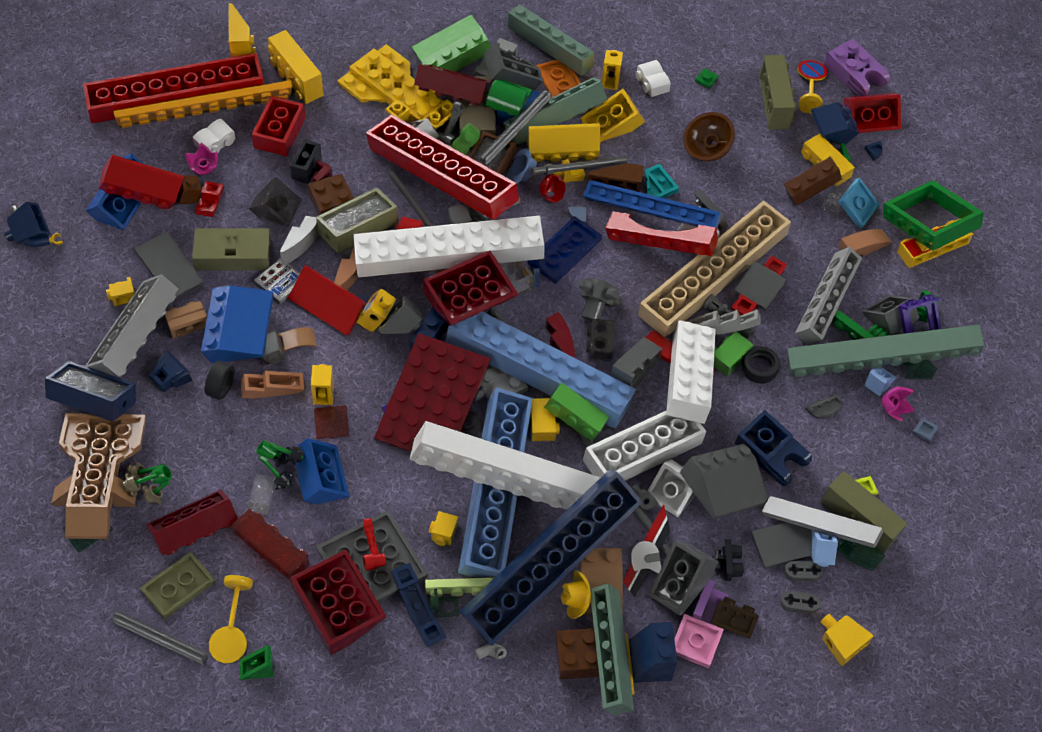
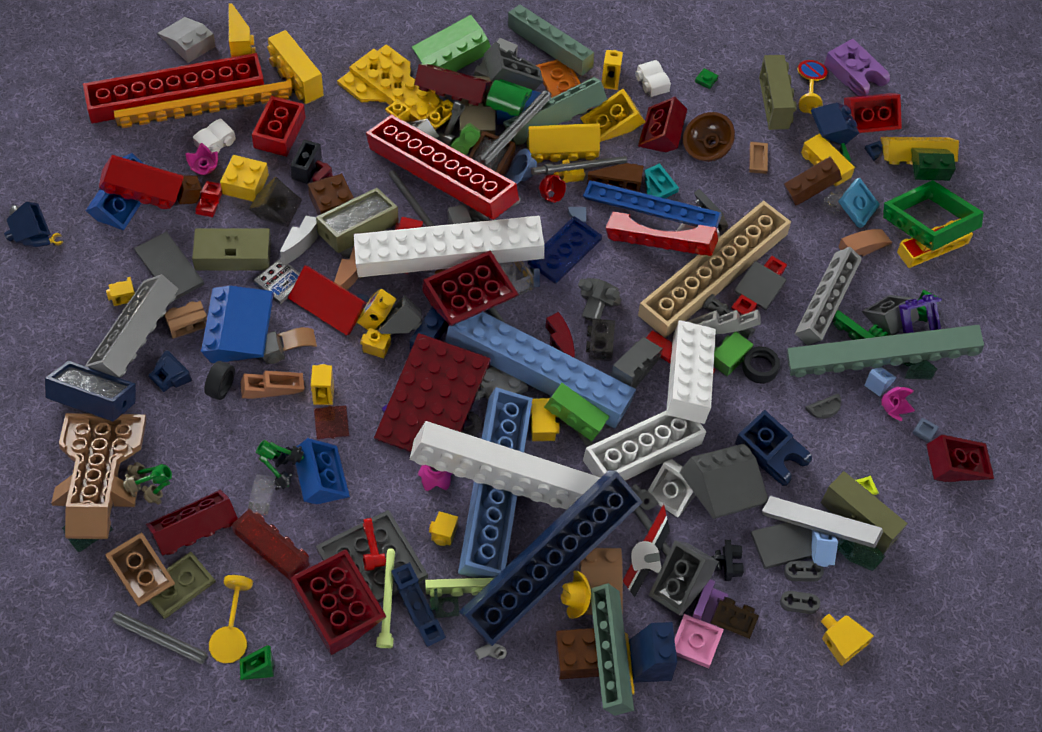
(139, 569): none -> medium nougat slope
(188, 38): none -> light grey slope
(244, 178): none -> yellow brick
(375, 343): none -> yellow brick
(385, 637): none -> yellowish green piece
(431, 479): none -> dark pink piece
(663, 126): none -> dark red slope
(758, 157): none -> medium nougat tile
(899, 148): none -> yellow slope
(933, 164): none -> dark green slope
(959, 459): none -> dark red slope

